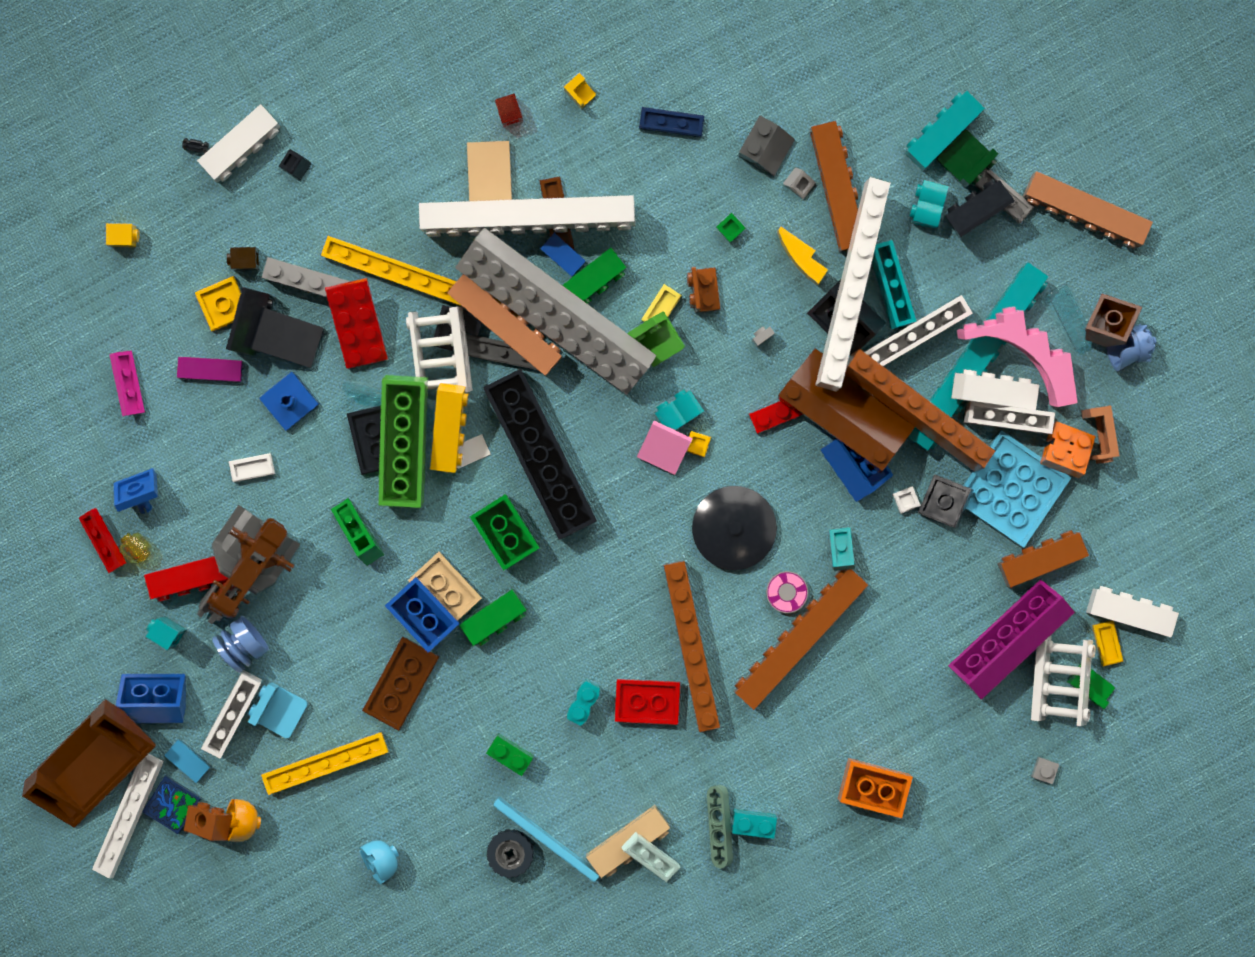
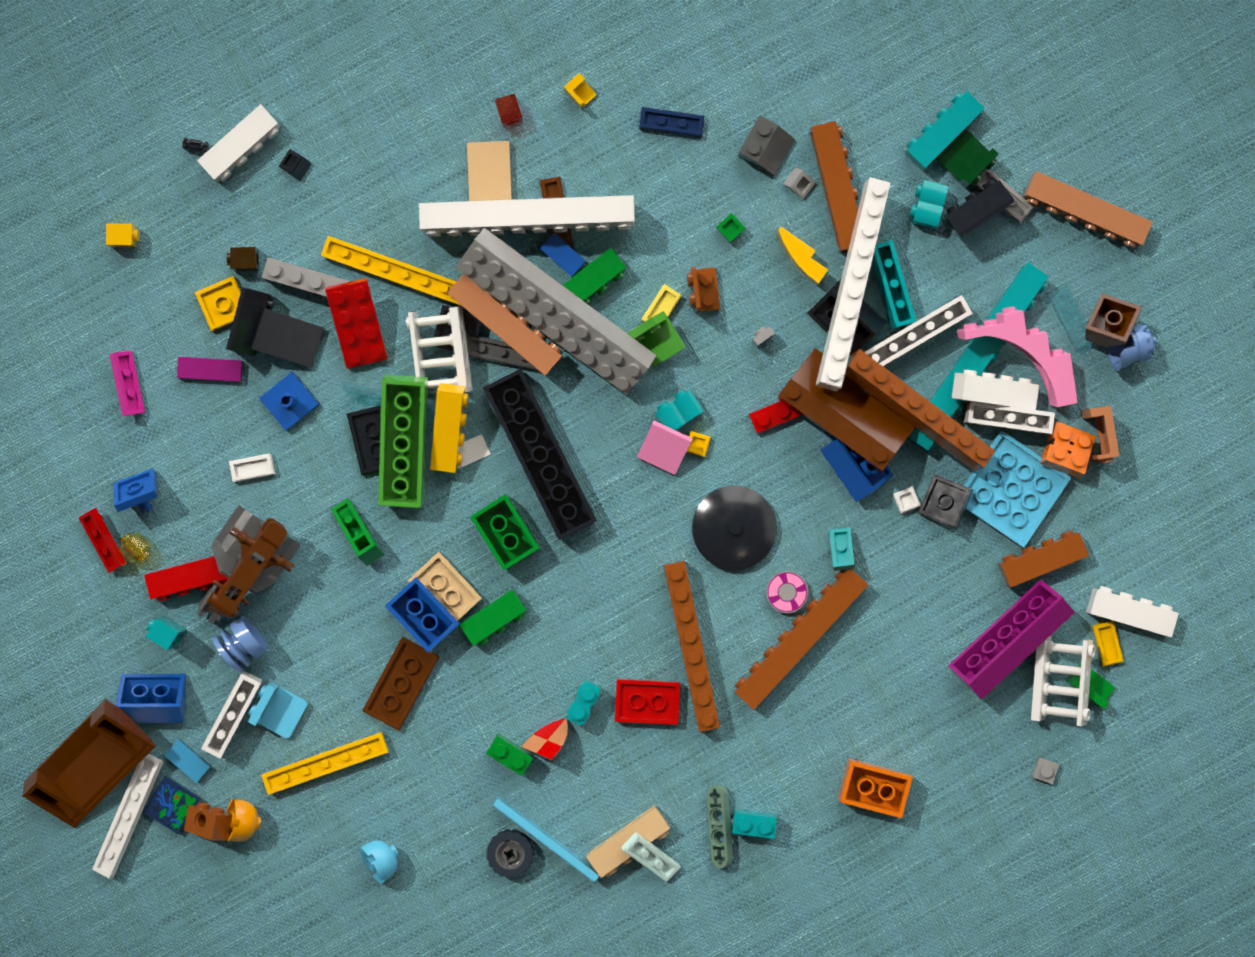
(548, 740): none -> shield

